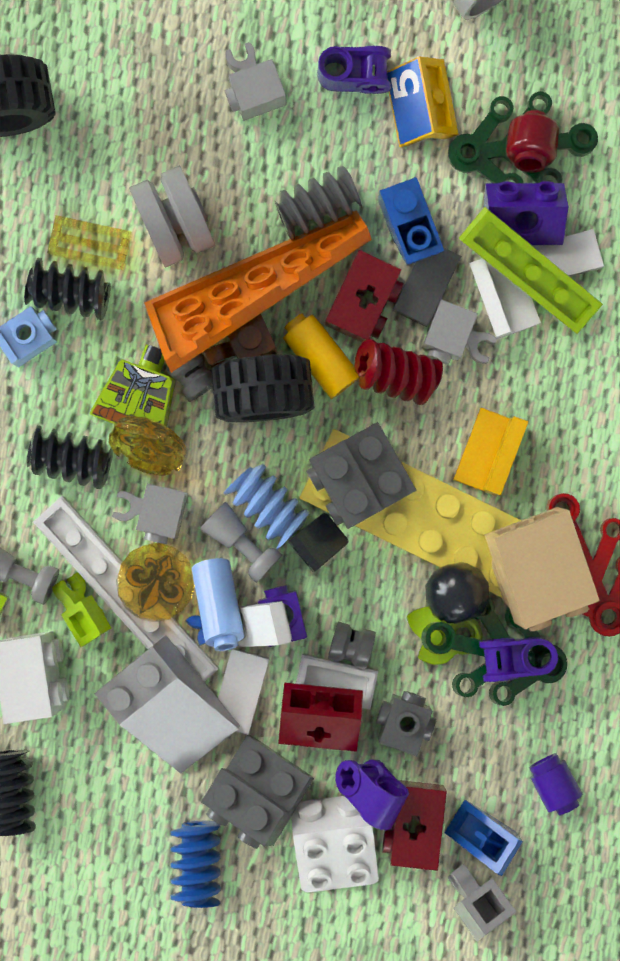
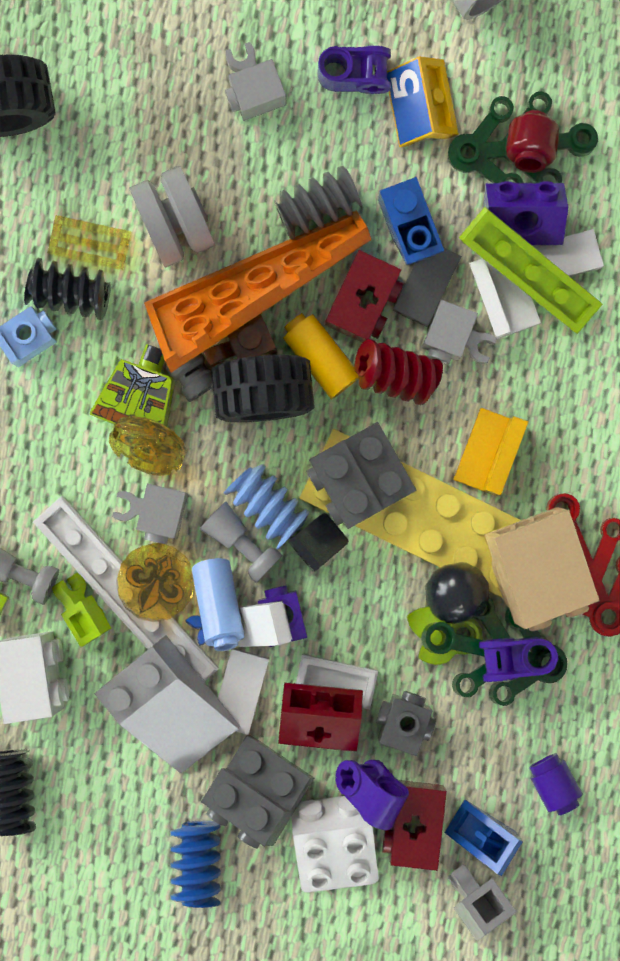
(69, 458): black piece -> none
(352, 645): dark grey wheel -> none

